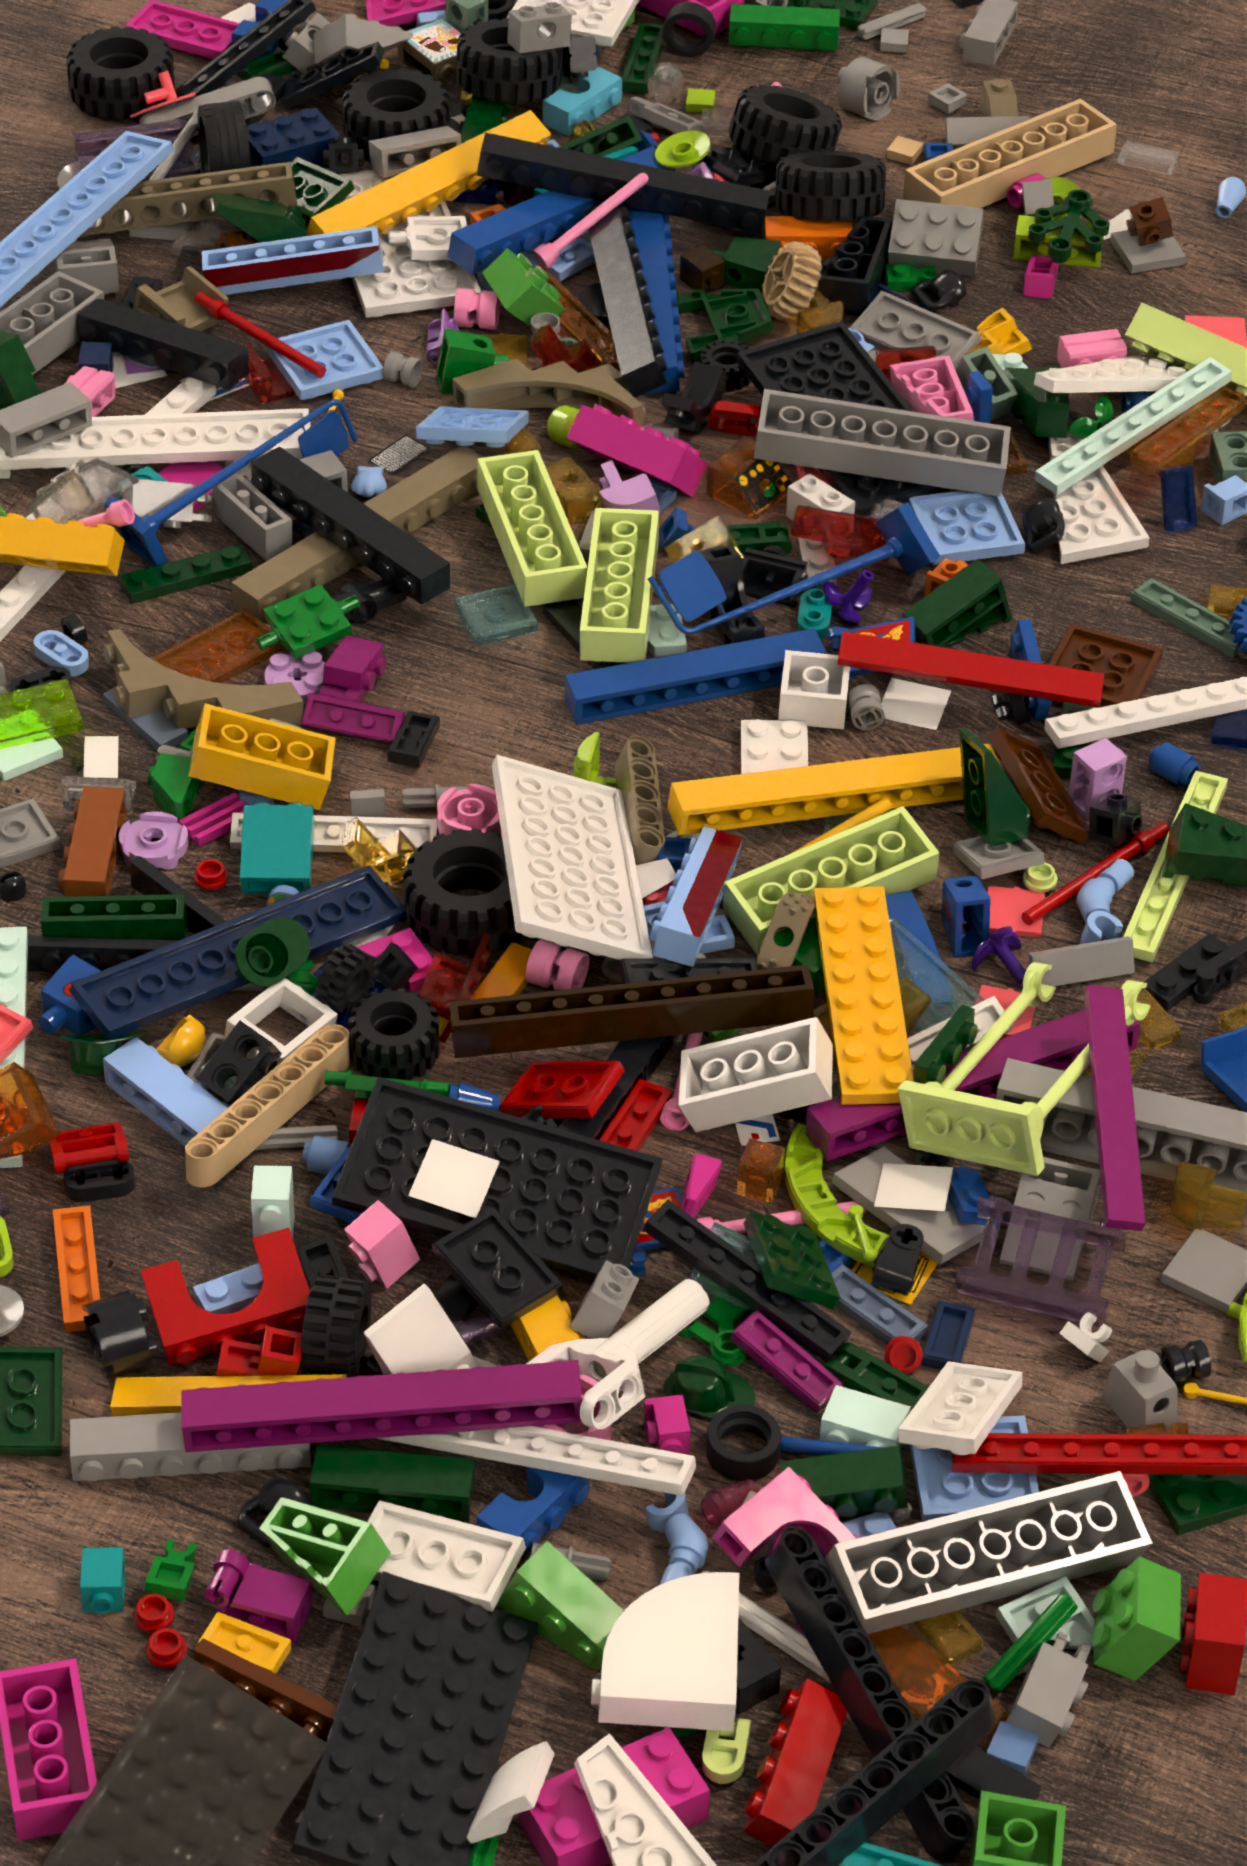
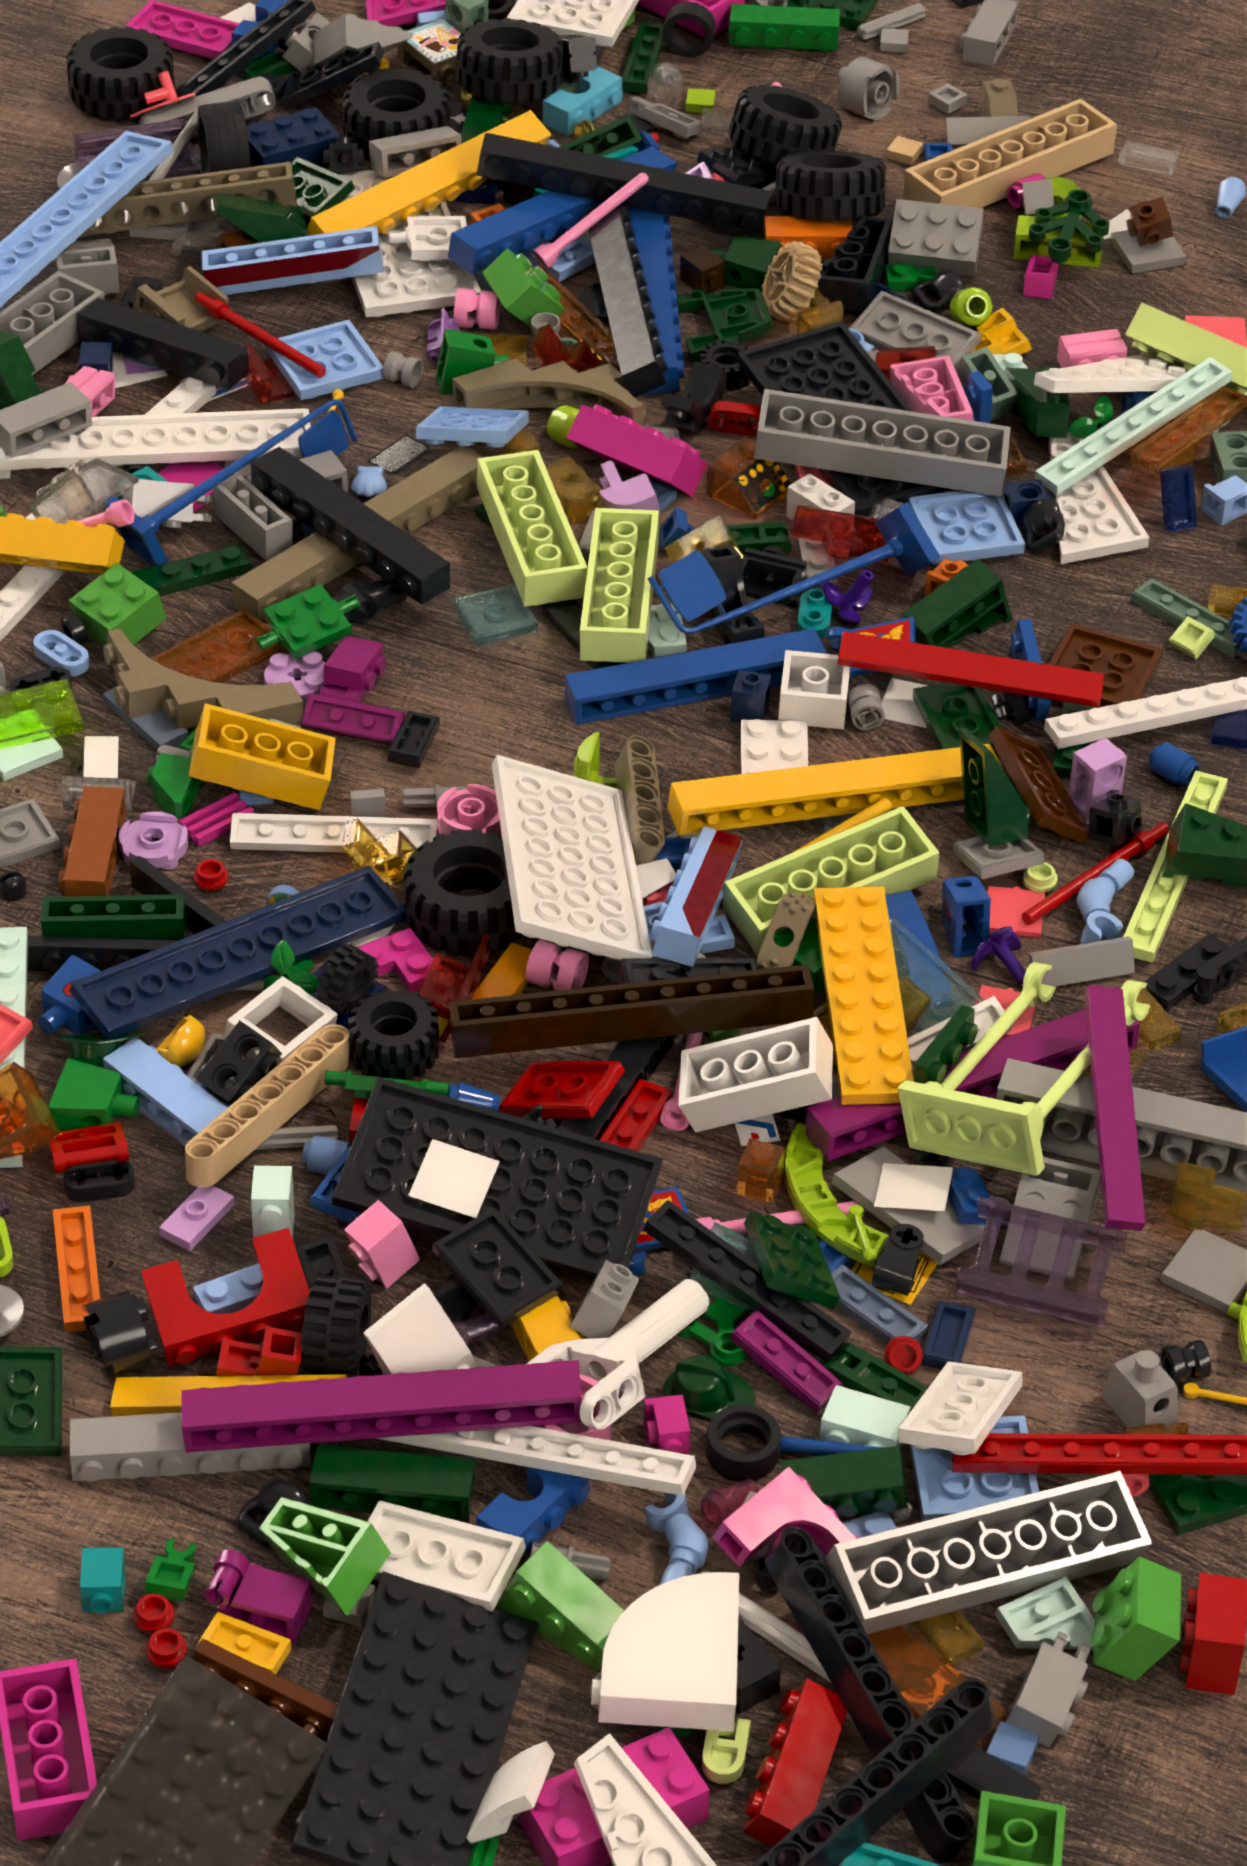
(90, 1097): none -> green torso
(116, 602): none -> bright green brick
(196, 1216): none -> lavender plate
(272, 951): dark green piece -> none
(276, 847): teal brick -> none
(394, 967): black plate -> none
(552, 34): light grey brick -> none
(683, 149): lime dish -> none
(700, 1183): dark pink slope -> none
(750, 696): none -> dark blue brick
(952, 707): none -> dark green plate
(971, 307): none -> lime head
(1022, 495): none -> dark blue brick
(1029, 1643): green axle -> none
(1085, 1339): white tile -> none
(1191, 638): none -> yellowish green tile

